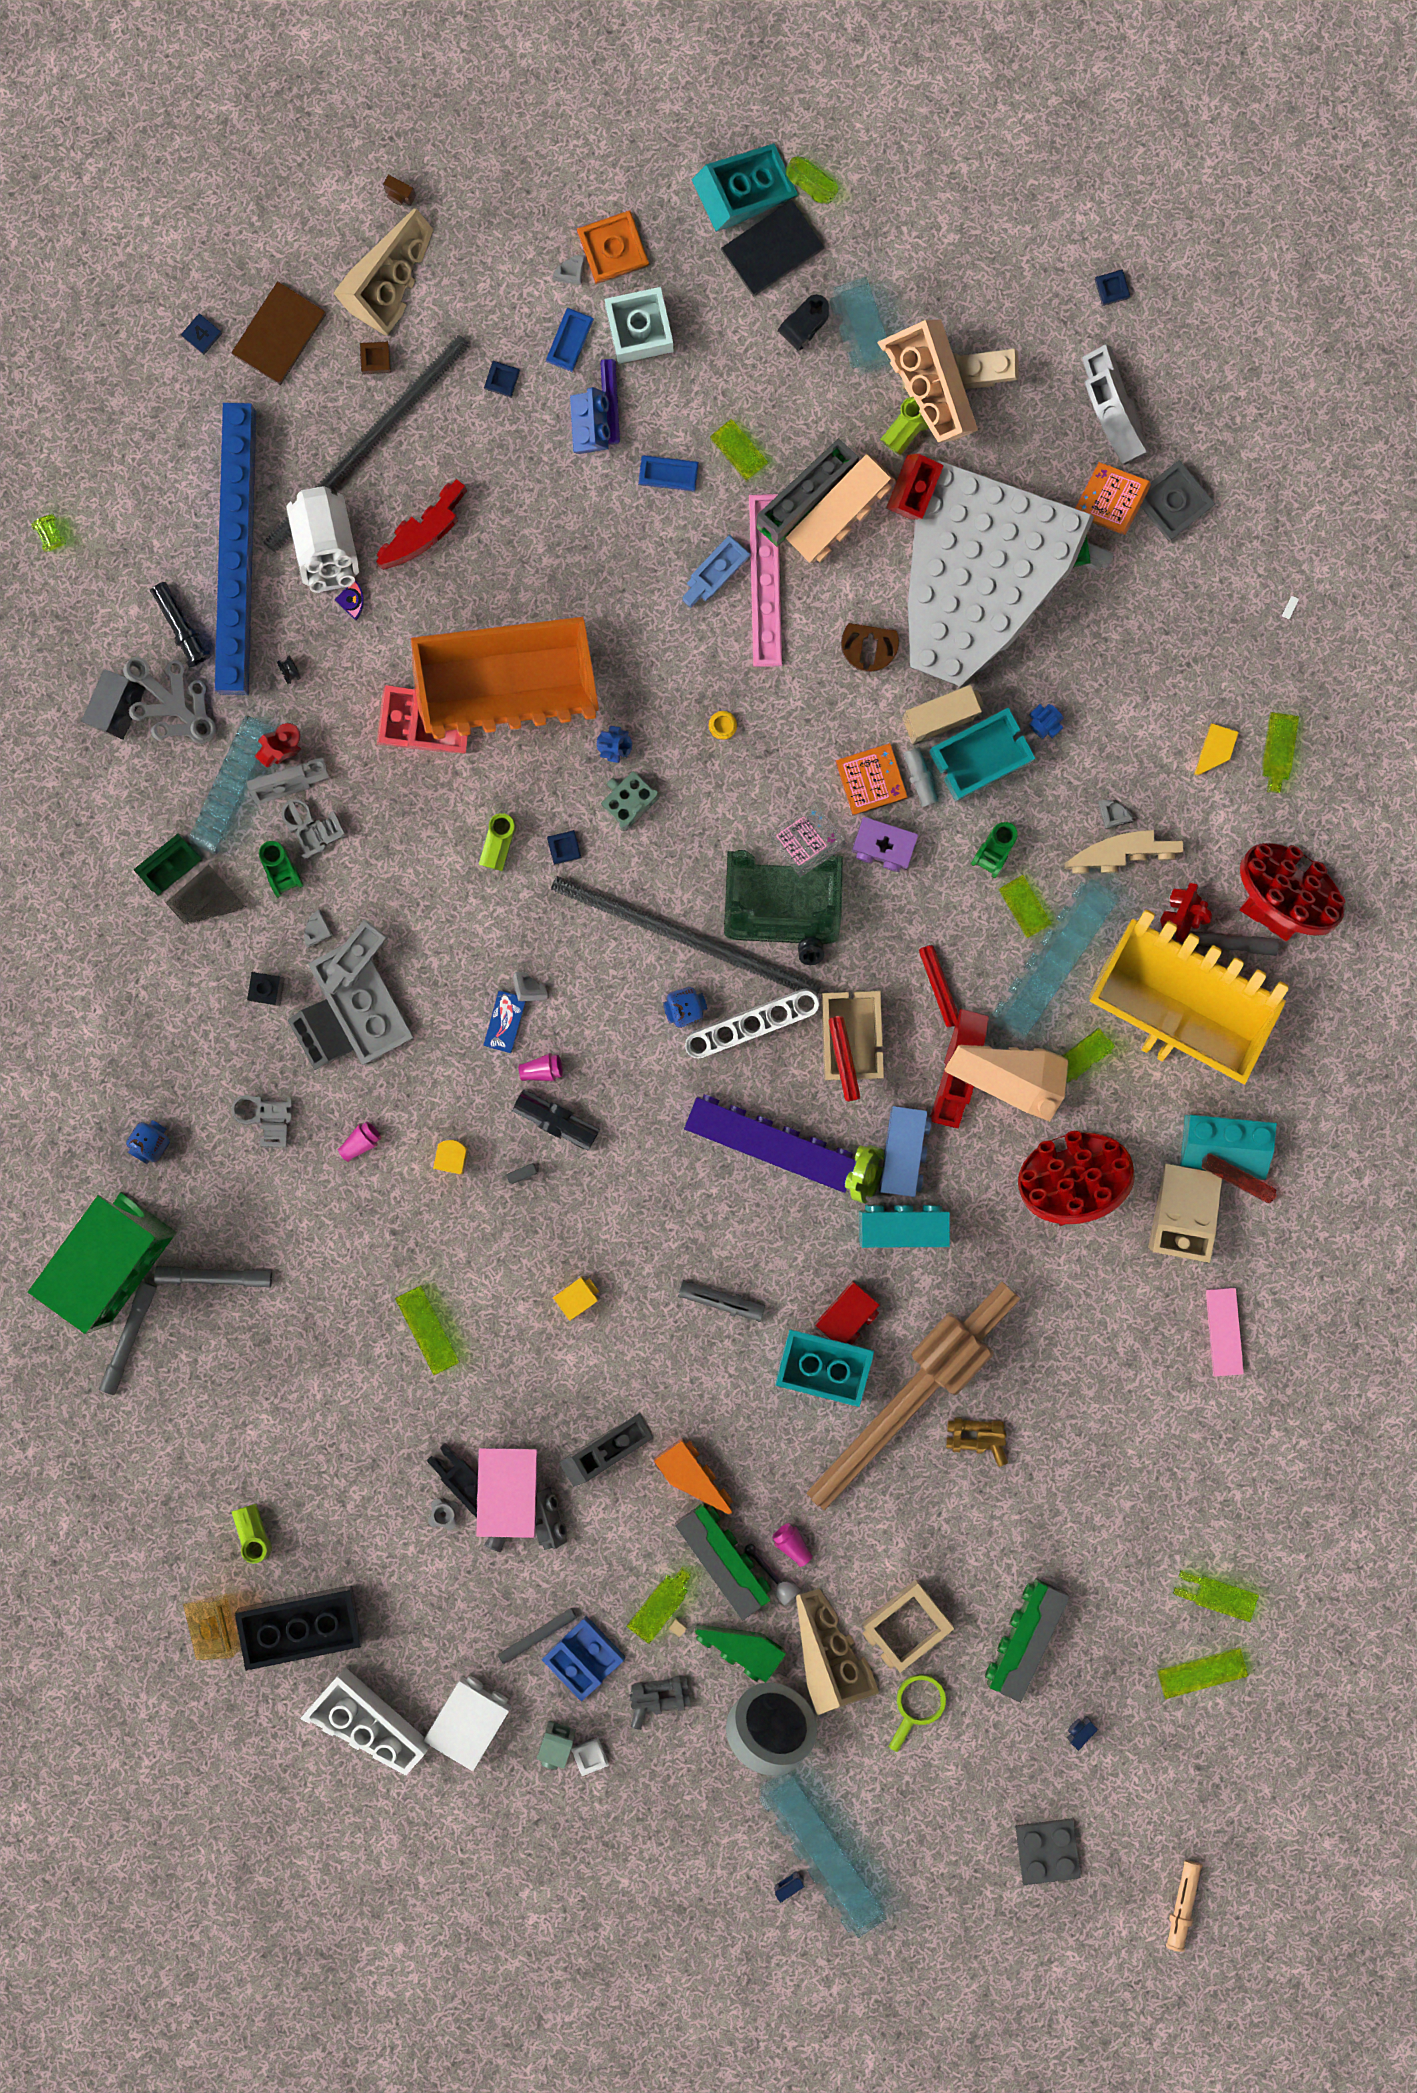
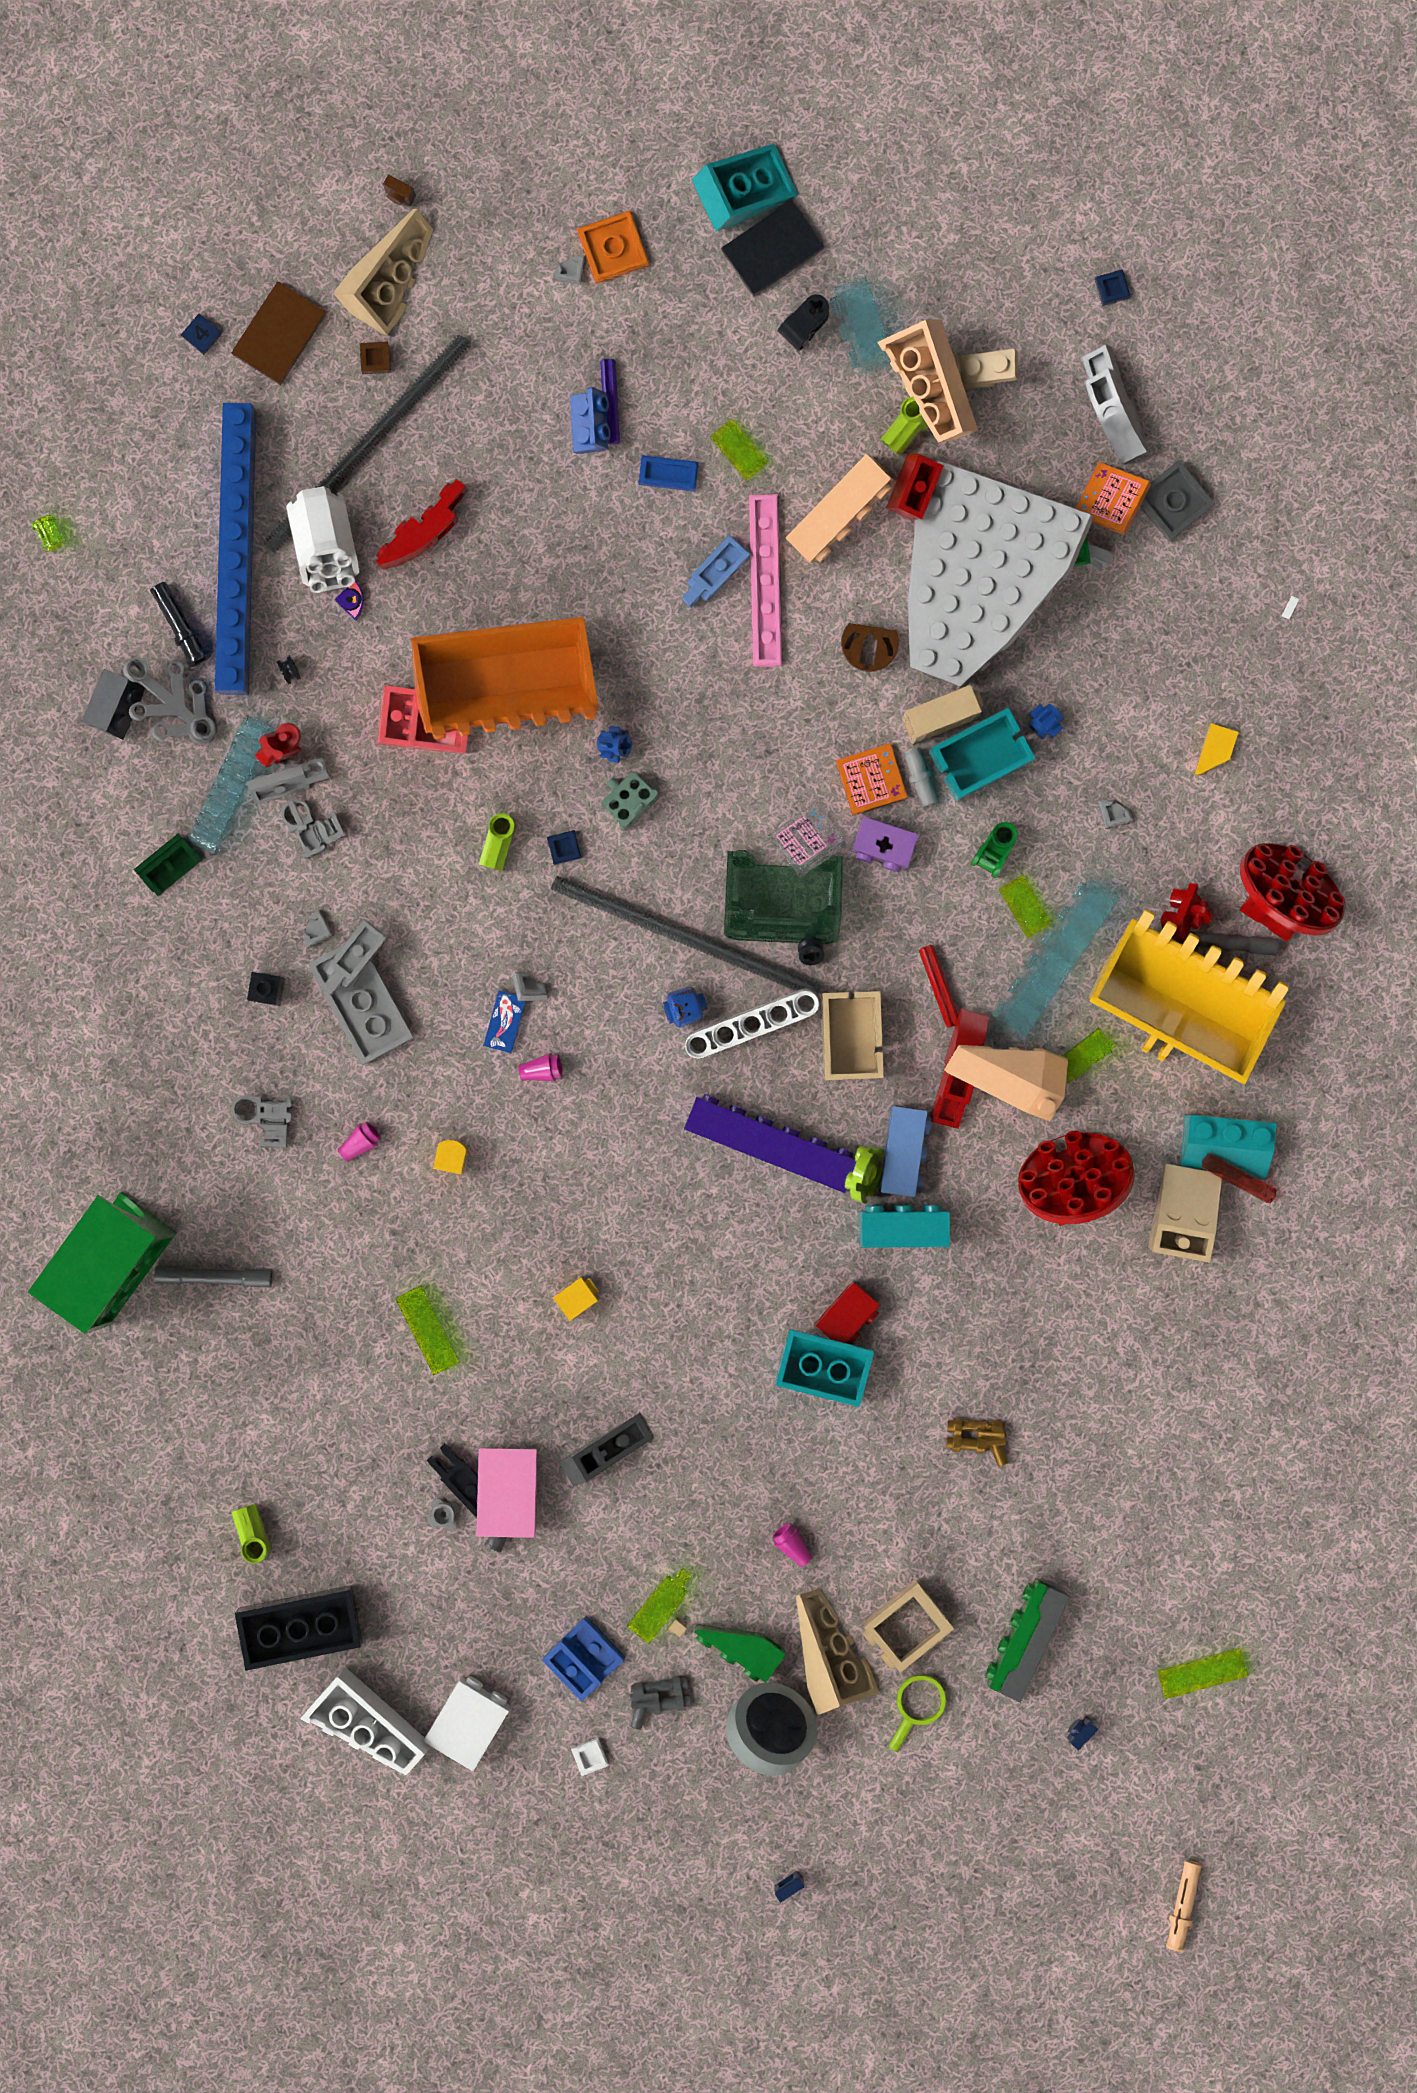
(116, 1367): dark grey piece -> none
(148, 1142): blue head -> none
(204, 898): clear smoke wing -> none
(211, 1628): clear yellow slope -> none
(280, 870): green piece -> none
(320, 1034): dark grey brick -> none
(502, 379): dark blue tile -> none
(522, 1173): dark grey tile -> none
(537, 1636): dark grey bar -> none
(552, 1531): dark grey hinge -> none
(555, 1120): black piece -> none
(556, 1745): sand green slope -> none
(569, 340): blue tile -> none
(639, 325): light aqua brick -> none
(686, 1473): orange slope -> none
(722, 725): yellow plate -> none
(723, 1561): piece -> none
(753, 1310): dark grey pin -> none
(786, 1589): hinge -> none
(805, 492): dark grey piece -> none
(811, 180): clear neon green plate -> none
(823, 1853): clear light blue brick -> none
(844, 1058): red axle -> none
(947, 1359): medium nougat axle -> none
(1047, 1851): dark grey plate -> none
(1112, 852): tan slope -> none
(1219, 1596): clear neon green hinge -> none
(1224, 1331): bright pink tile -> none
(1279, 749): clear neon green hinge -> none

